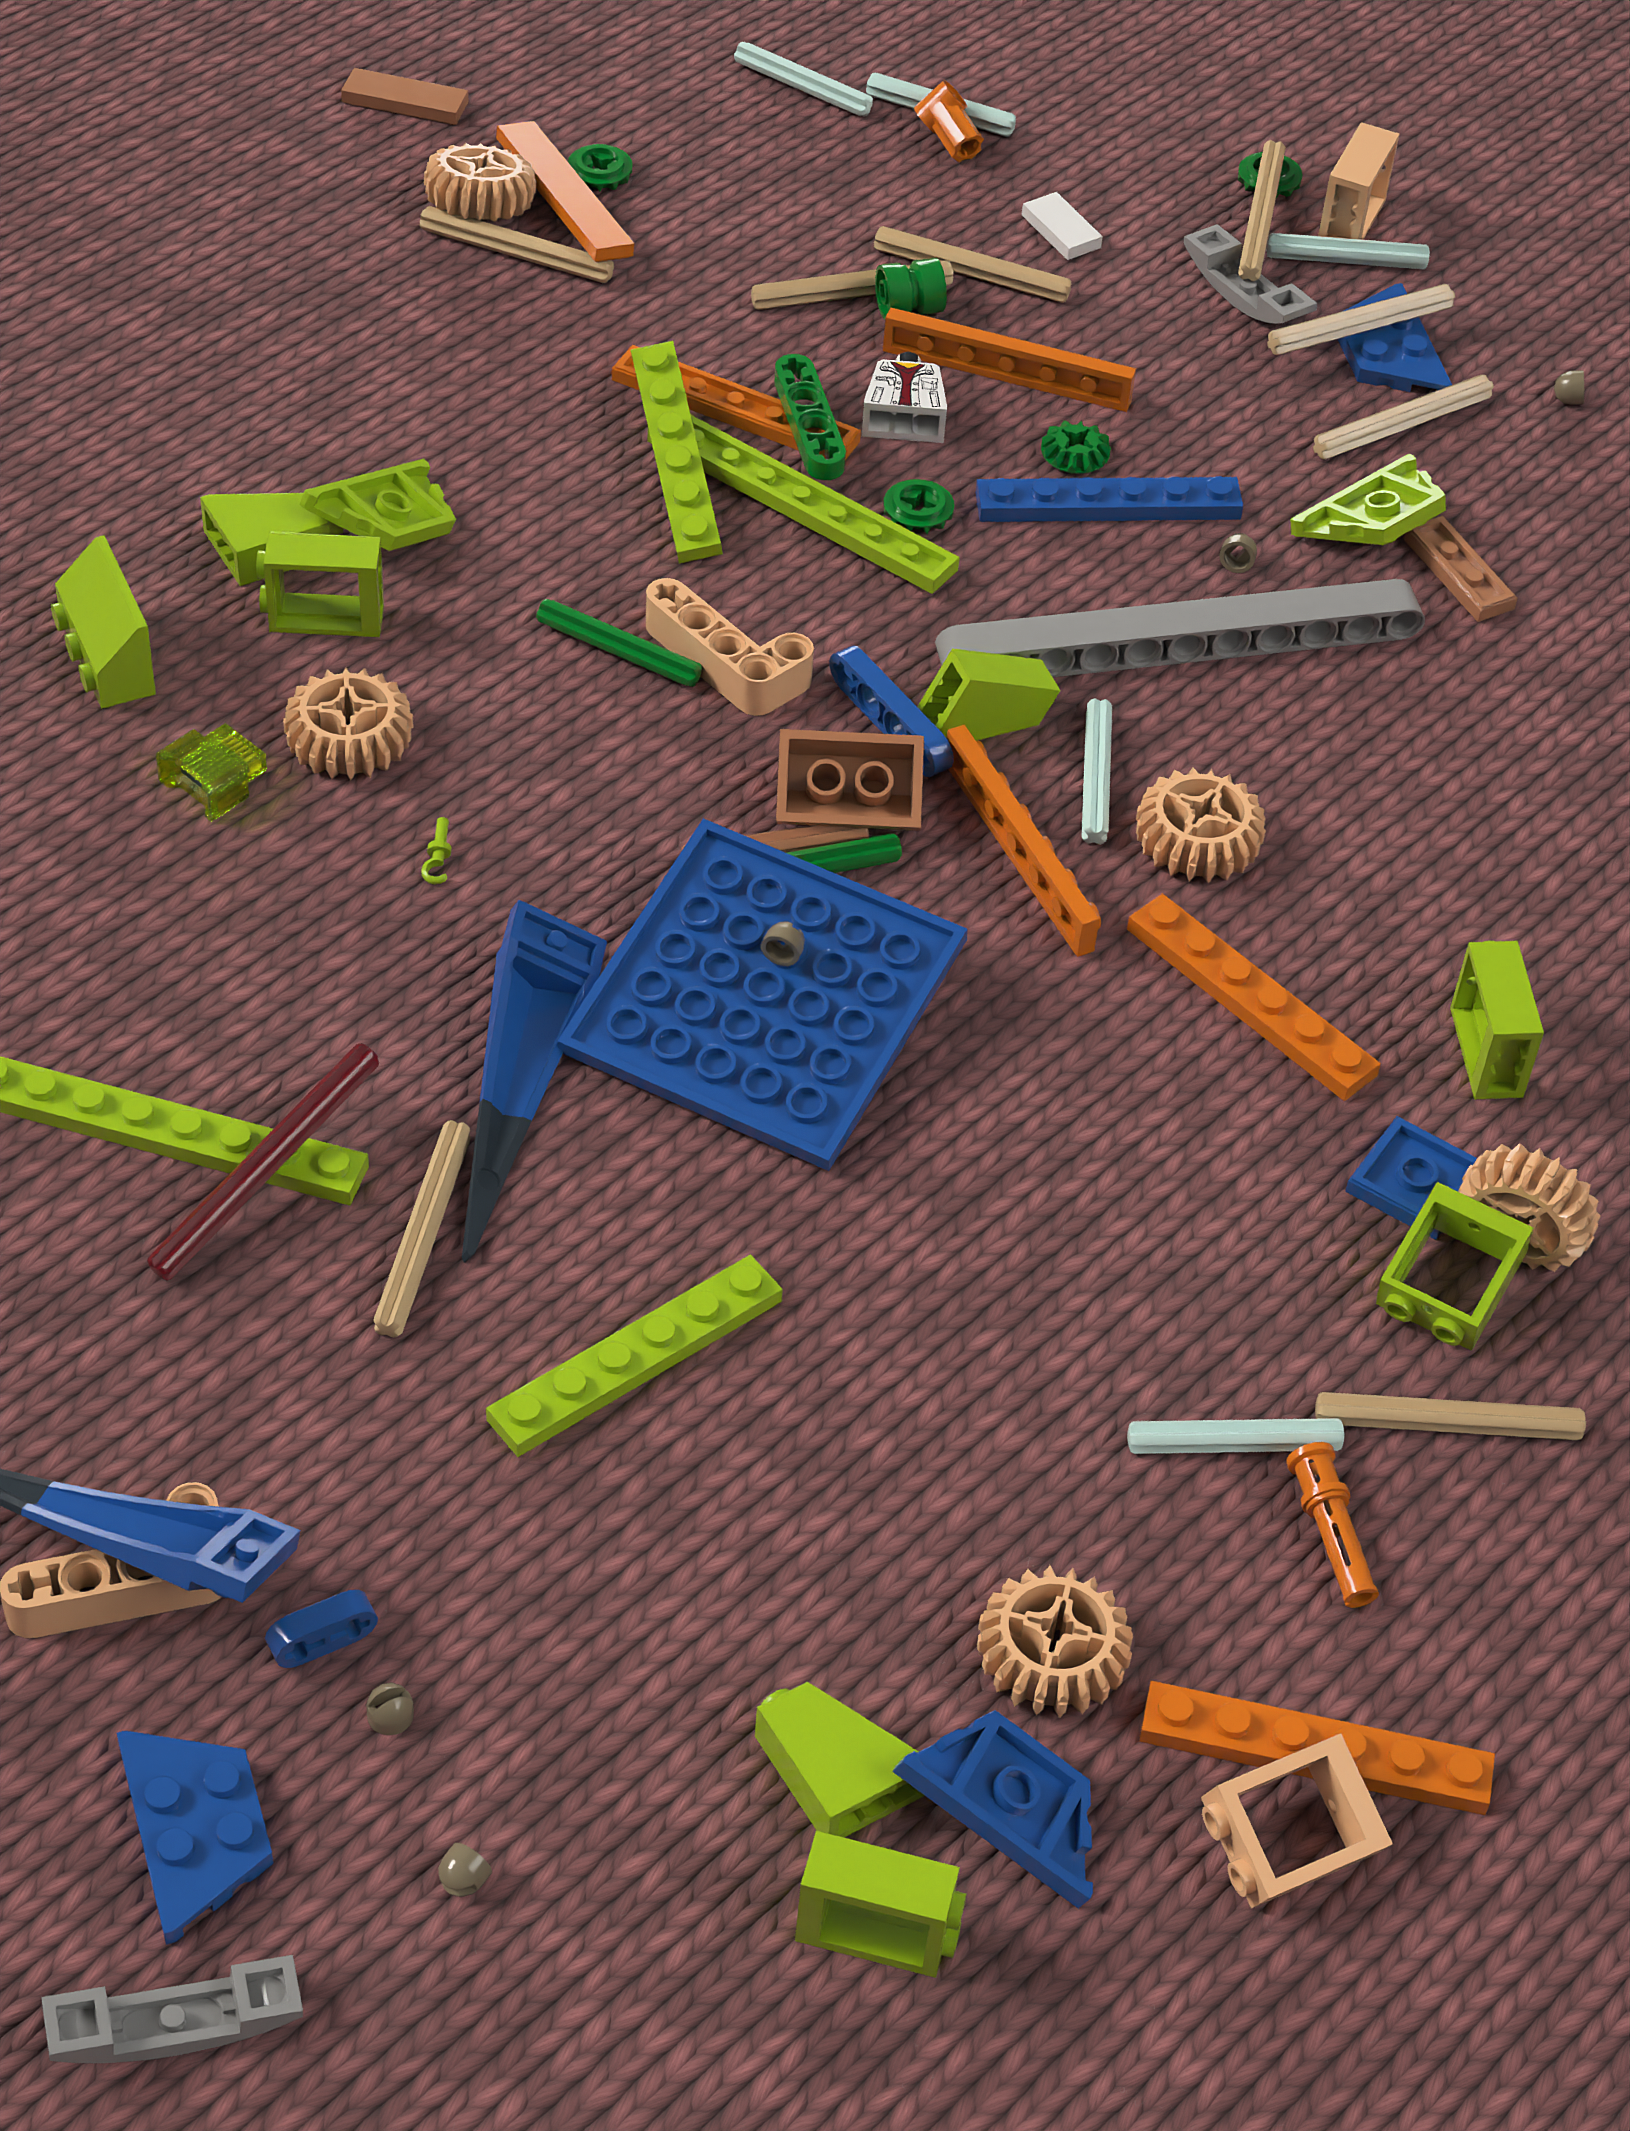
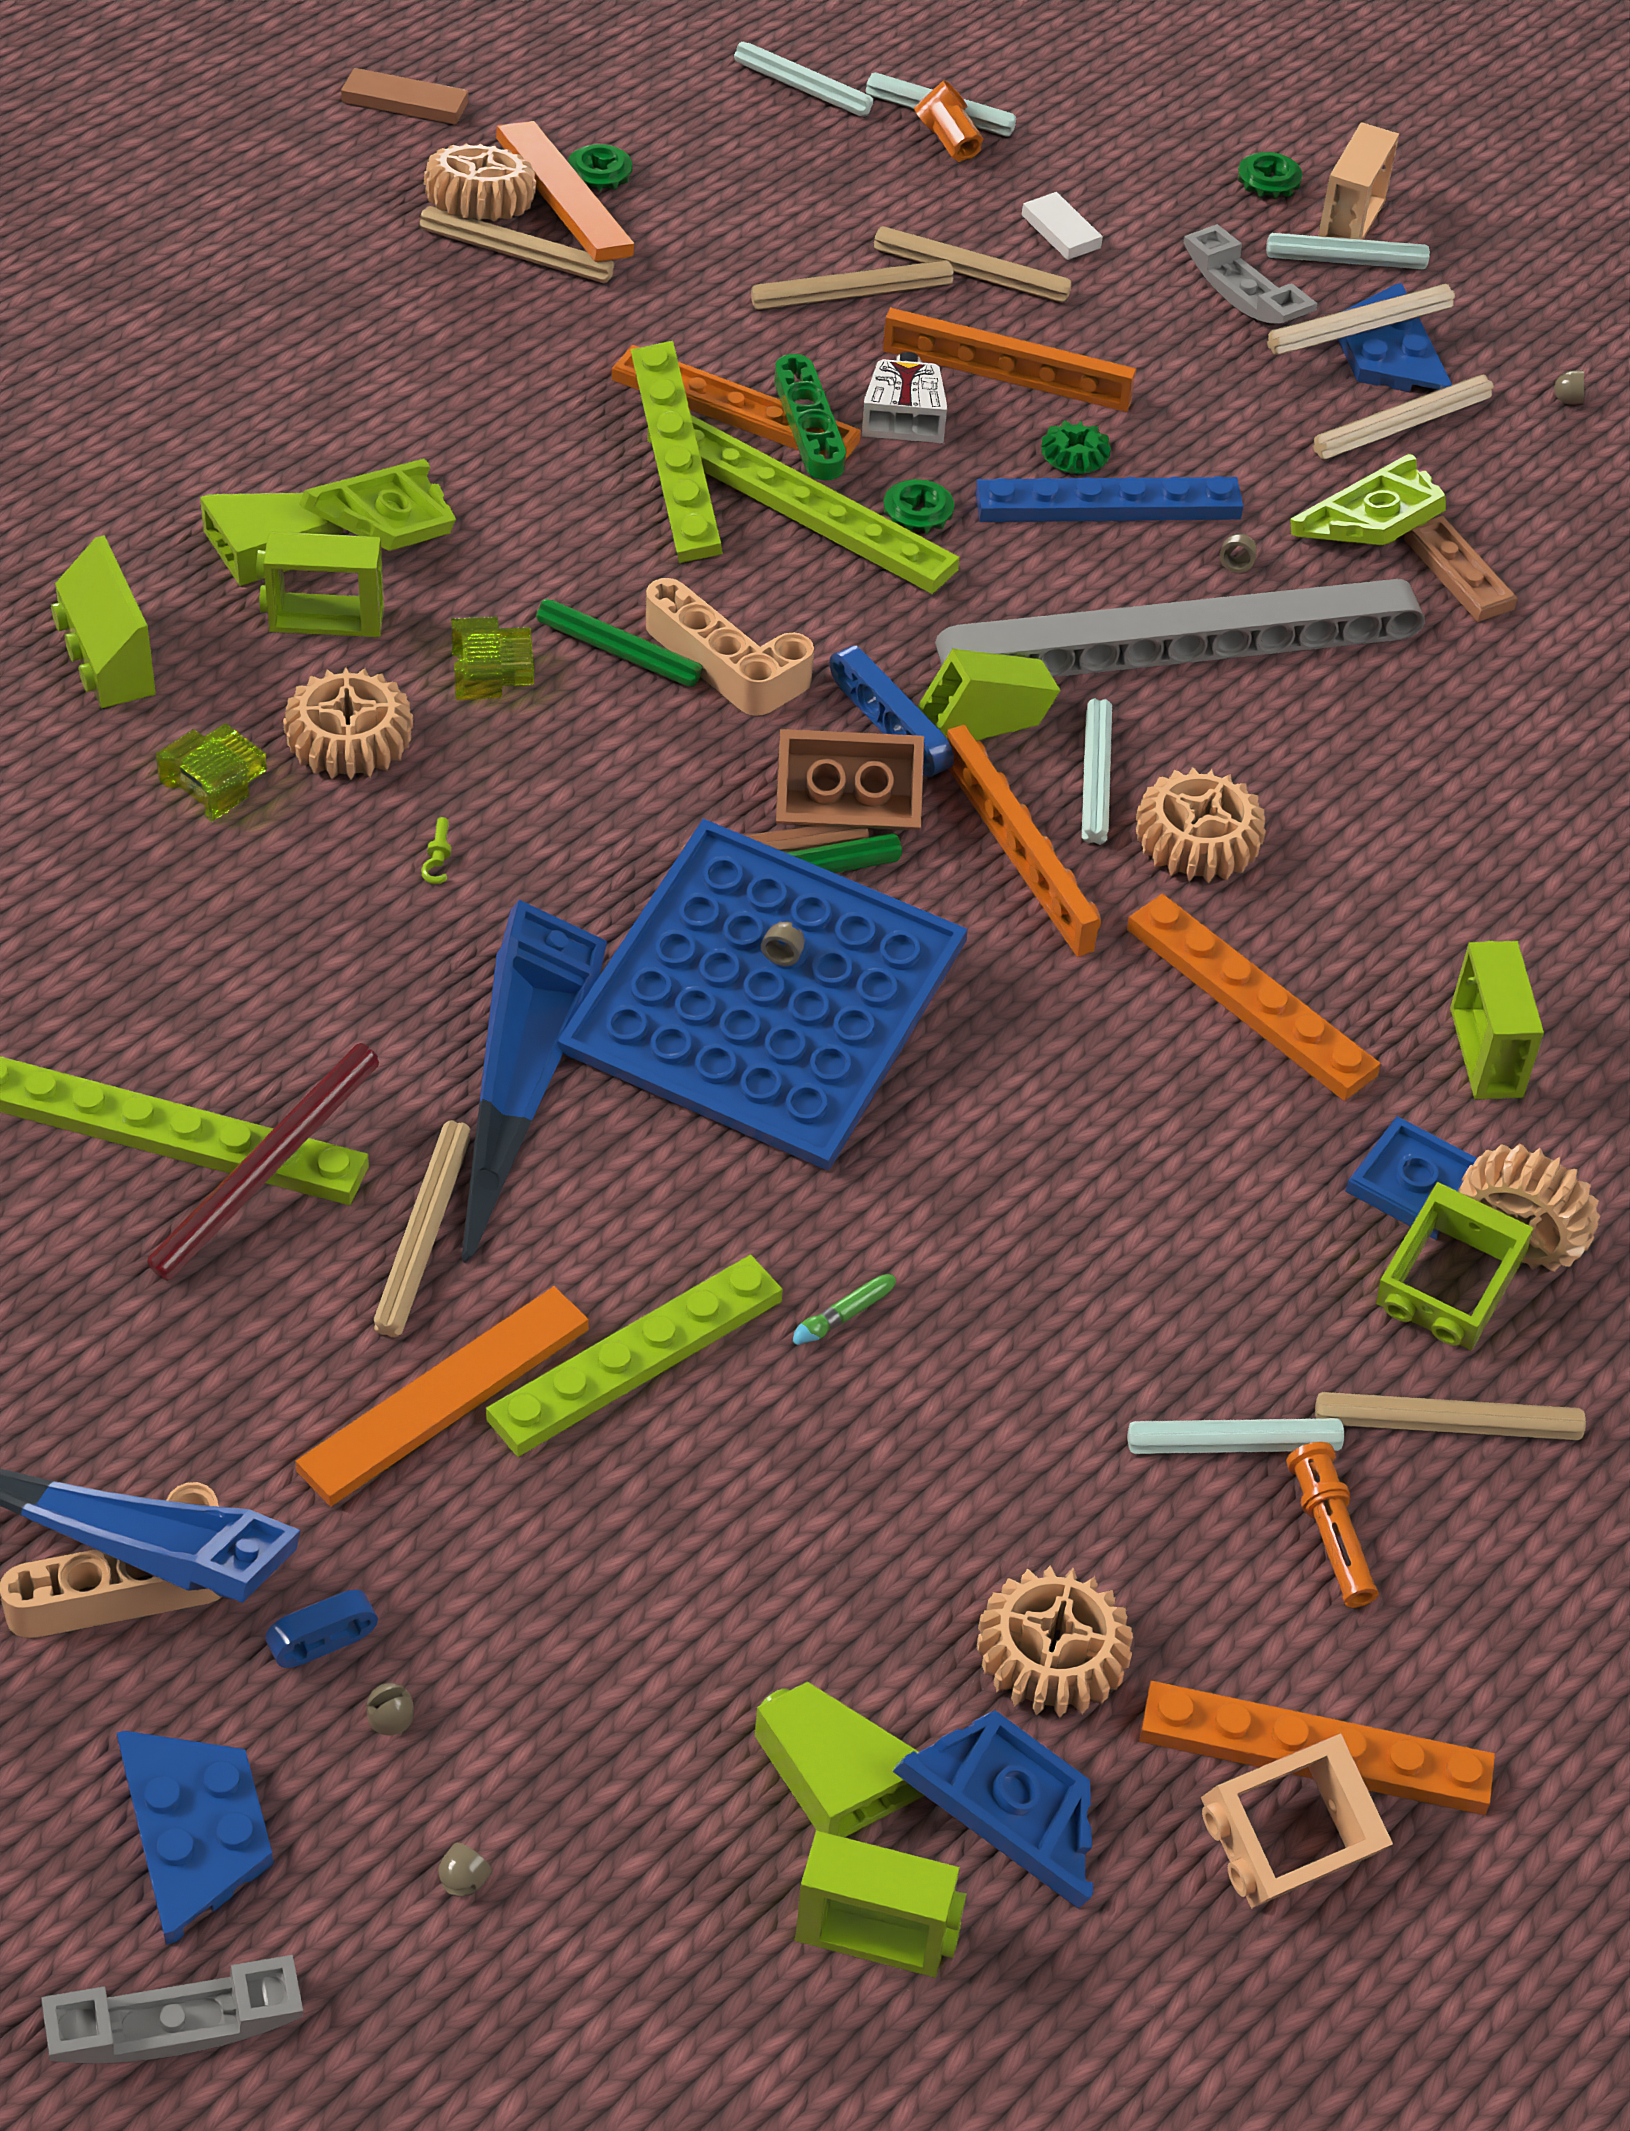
(441, 1396): none -> orange tile
(489, 657): none -> clear neon green piece
(844, 1309): none -> bright green piece
(915, 288): green wheel -> none
(1261, 211): tan axle -> none

